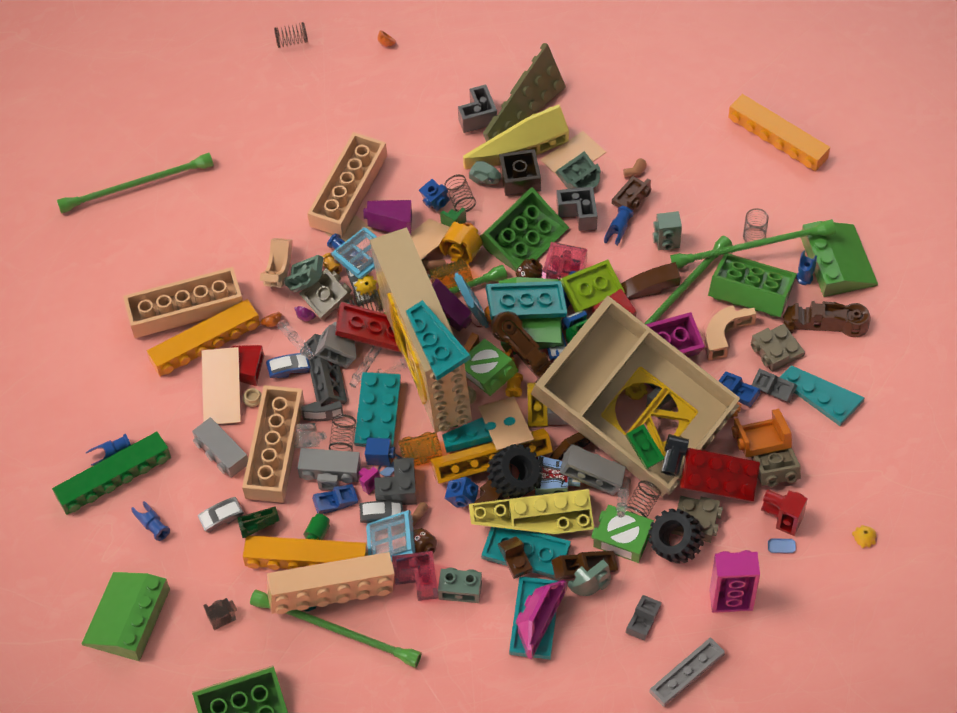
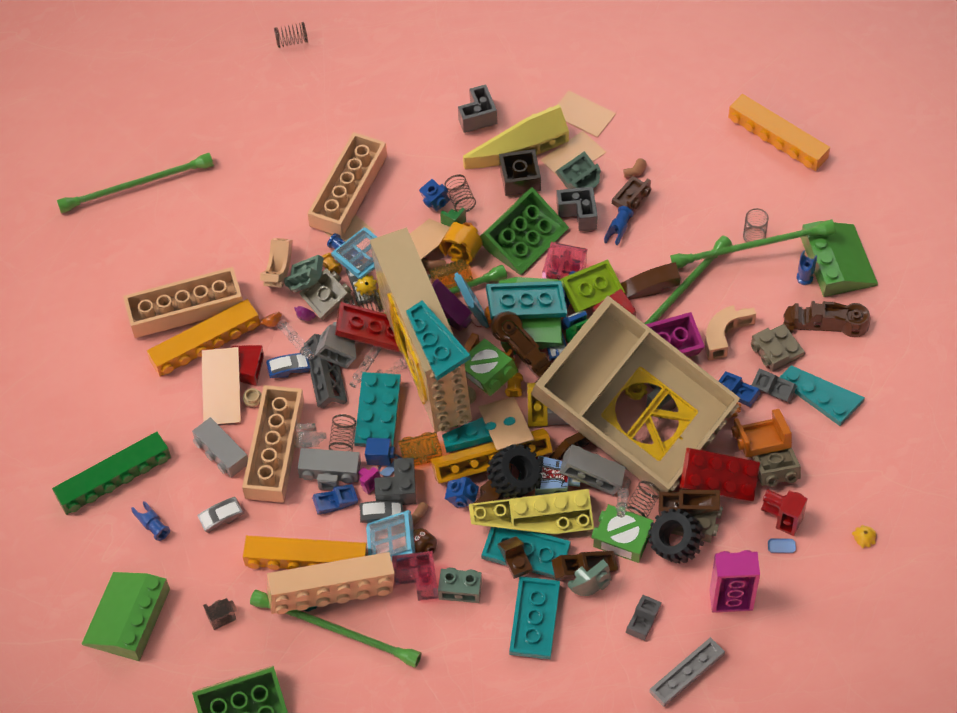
(112, 447): blue piece -> none
(257, 521): dark green wing -> none
(315, 412): slope -> none
(317, 527): green brick -> none
(385, 39): orange animal -> none
(389, 215): magenta slope -> none
(484, 173): sand green rock -> none
(530, 93): olive wing -> none
(530, 269): reddish brown head -> none
(538, 614): dark pink wedge -> none
(585, 113): none -> light nougat piece
(645, 446): green plate -> none
(667, 230): sand green brick -> none
(675, 450): black piece -> none
(690, 501): none -> reddish brown slope
(752, 284): bright green slope -> none

